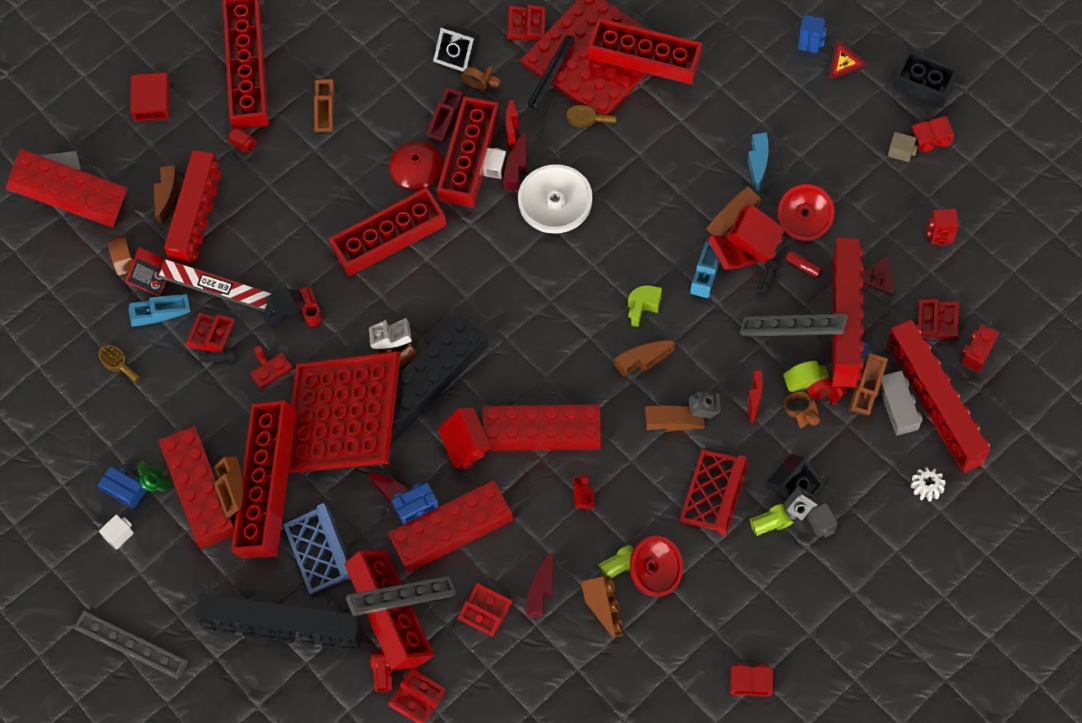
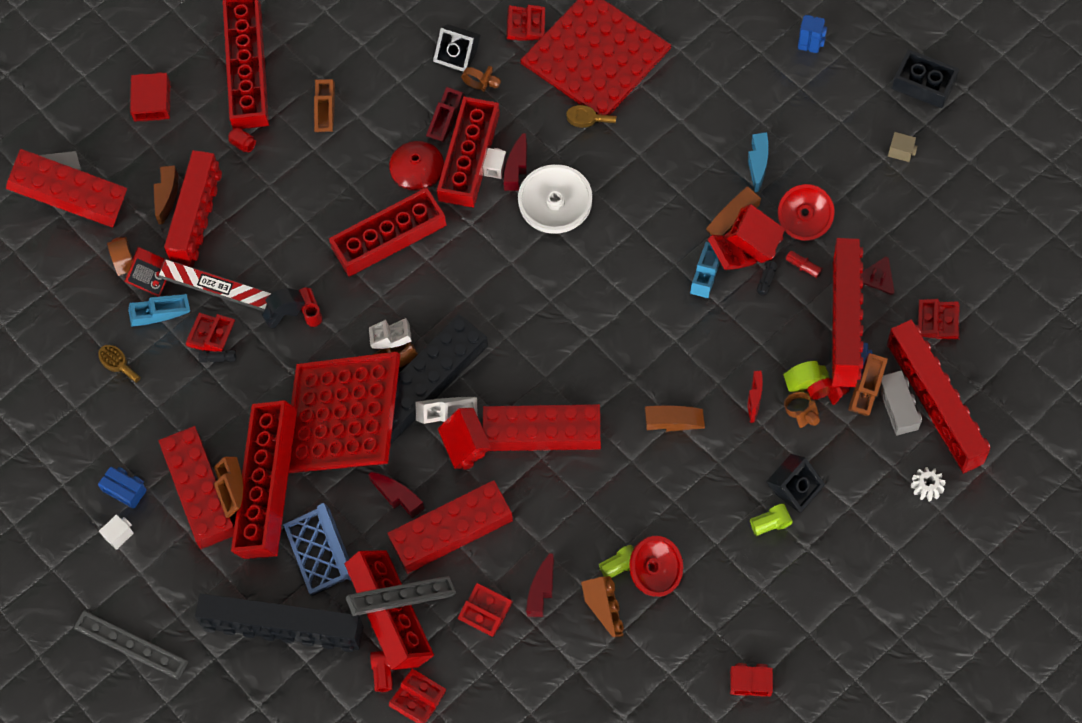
(151, 478): green plate -> none
(270, 370): red plate -> none
(414, 502): blue brick -> none
(442, 409): none -> white slope
(512, 125): red slope -> none
(551, 72): black axle -> none
(582, 493): red plate -> none
(641, 299): lime brick -> none
(643, 356): dark orange slope -> none
(645, 51): red brick -> none
(704, 405): dark grey brick -> none
(730, 496): red fence -> none
(793, 325): dark grey tile -> none
(801, 499): dark grey brick -> none
(822, 520): dark grey brick -> none
(844, 61): piece -> none
(932, 134): red brick -> none
(942, 226): red brick -> none
(980, 347): red brick -> none

